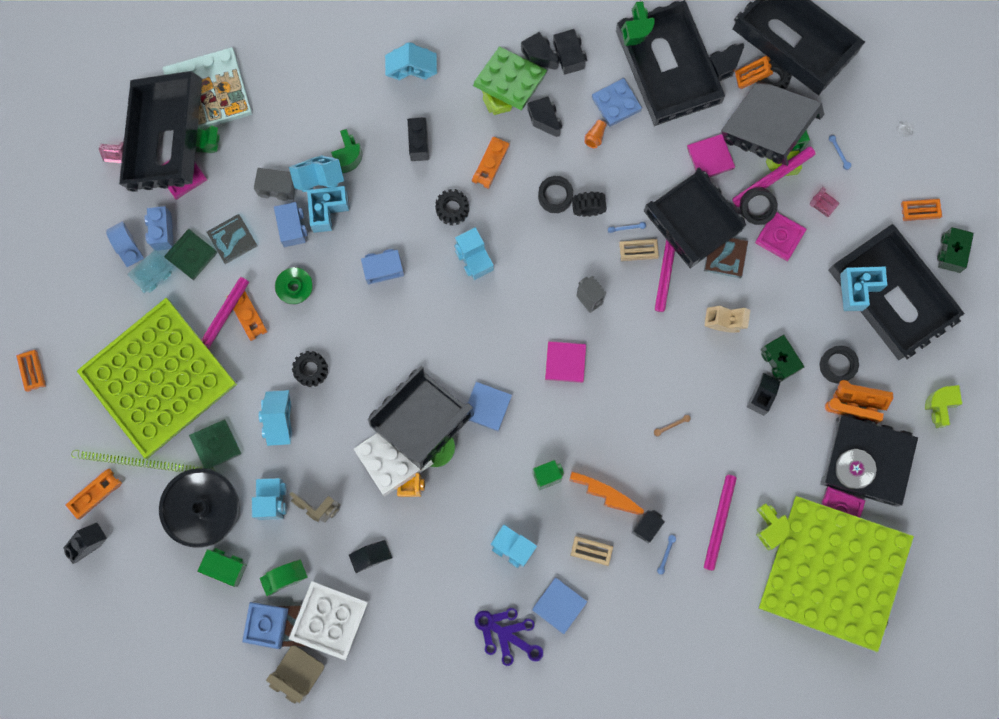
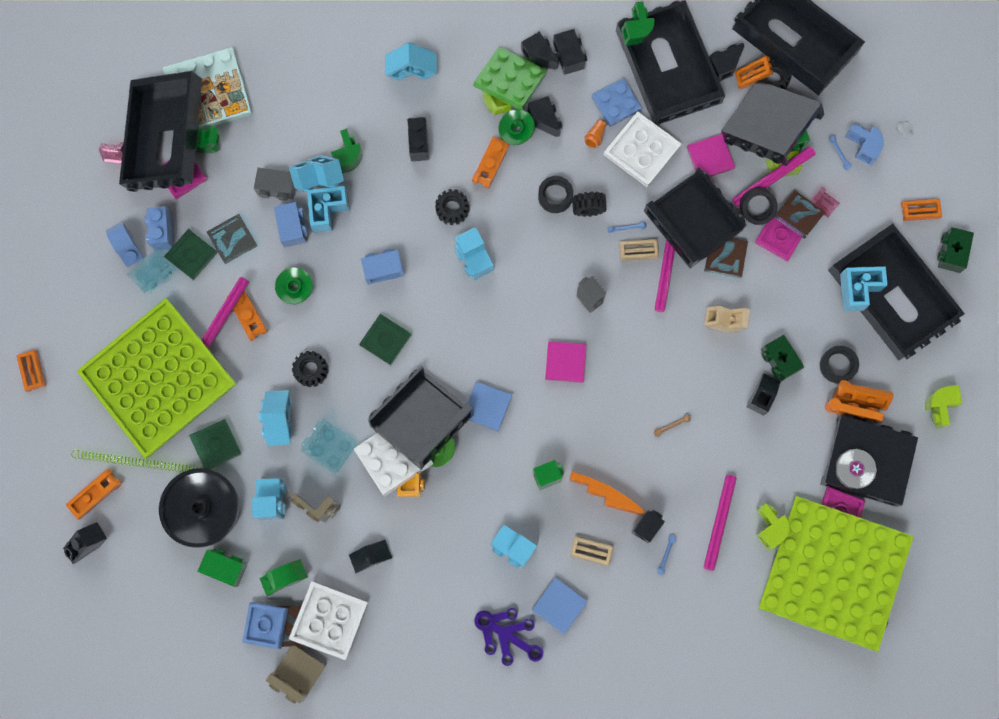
(328, 446): none -> clear light blue bracket
(385, 339): none -> clear green tile
(513, 120): none -> green dish
(642, 149): none -> white plate
(799, 214): none -> reddish brown tile
(870, 142): none -> medium blue brick

